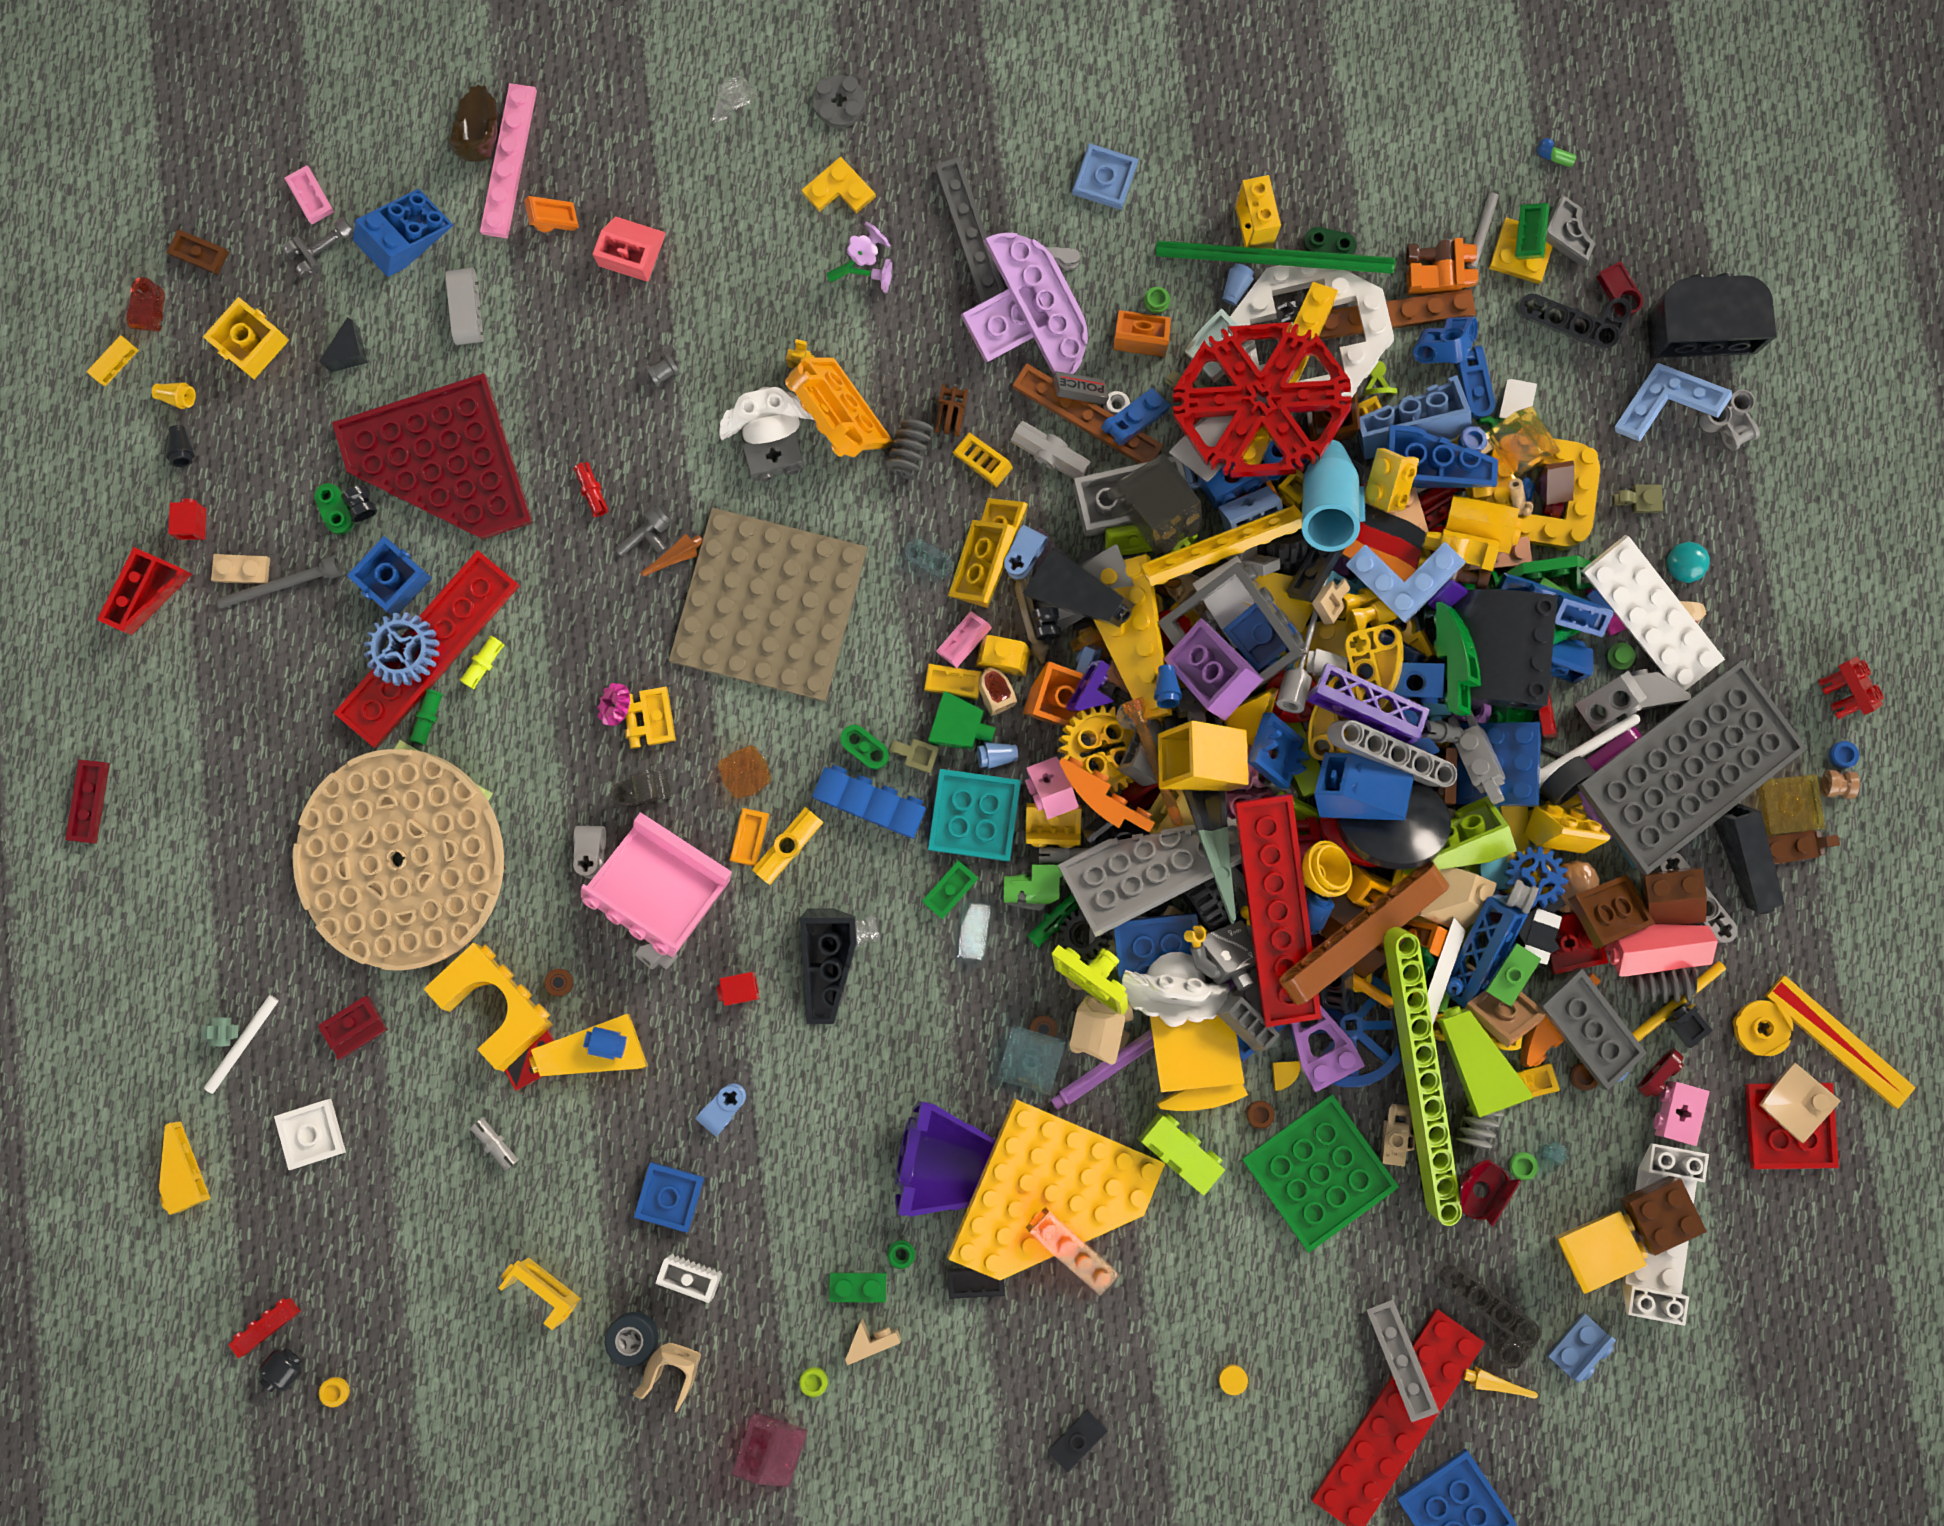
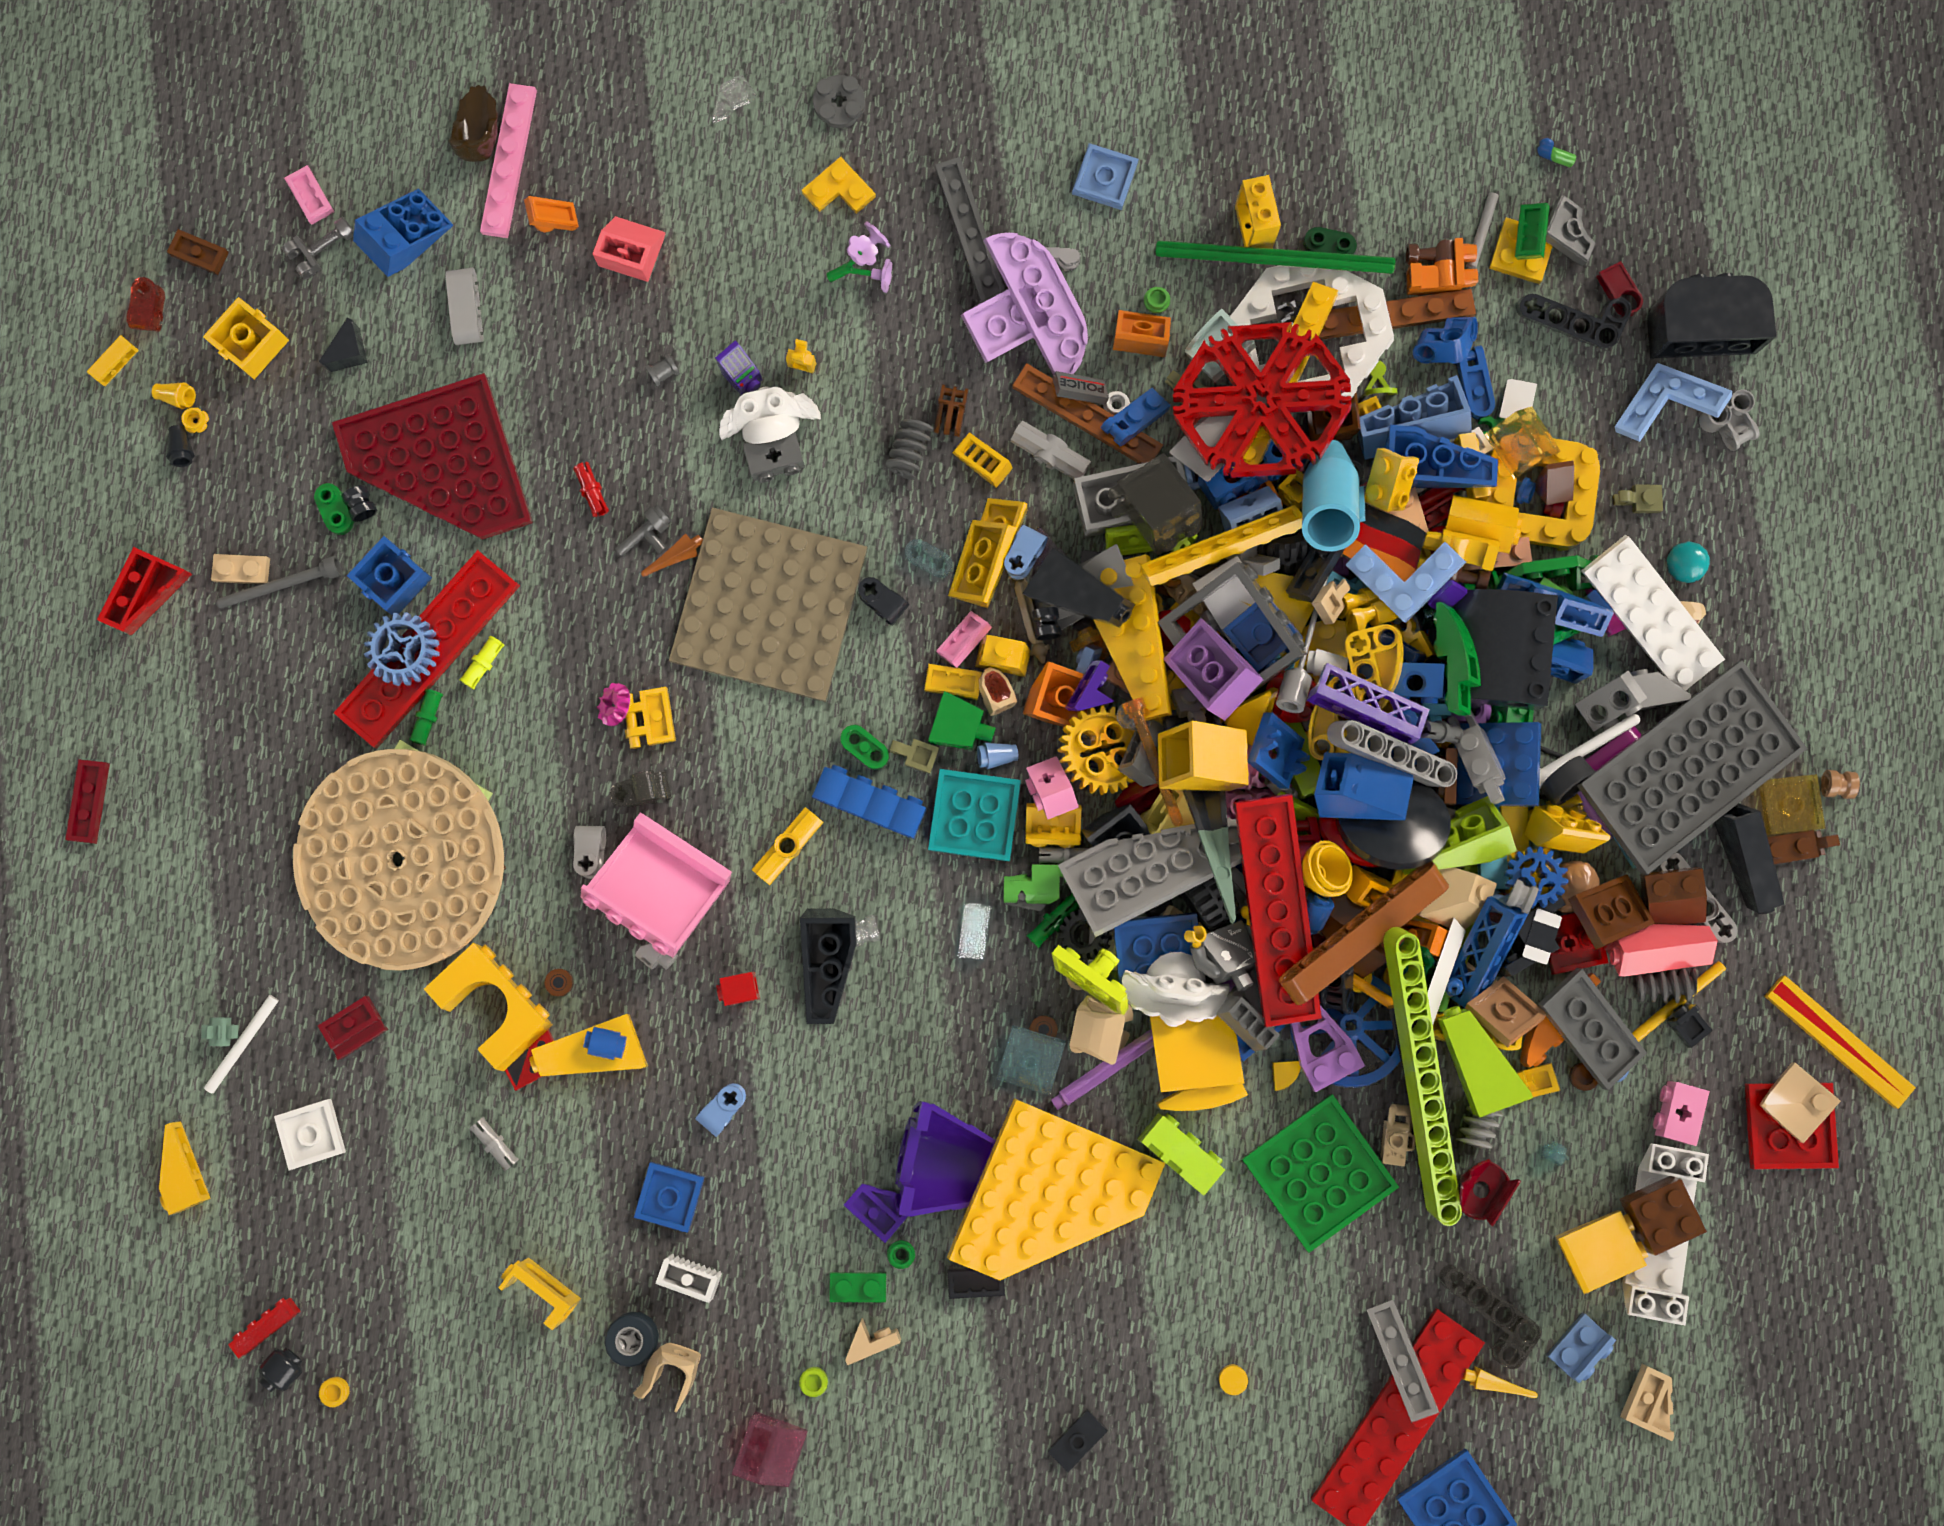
(187, 520): red brick -> none
(188, 420): none -> yellow plate
(739, 369): none -> dark purple slope
(744, 772): clear orange piece -> none
(749, 837): light orange tile -> none
(837, 407): light orange plate -> none
(875, 1210): none -> dark purple wing
(885, 603): none -> black piece
(950, 890): green plate -> none
(1072, 1251): clear orange plate -> none
(1093, 791): orange slope -> none
(1167, 688): blue cone -> none
(1237, 283): medium blue cone -> none
(1260, 1114): reddish brown tile -> none
(1473, 438): tile -> none
(1513, 974): bright green plate -> none
(1518, 497): tan arm -> none
(1523, 1166): bright green tile -> none
(1548, 721): red tile -> none
(1620, 656): bright green plate -> none
(1650, 1402): none -> tan wing
(1654, 1081): dark red plate -> none
(1779, 1028): yellow plate -> none
(1843, 754): blue tile -> none
(1855, 675): red plate -> none

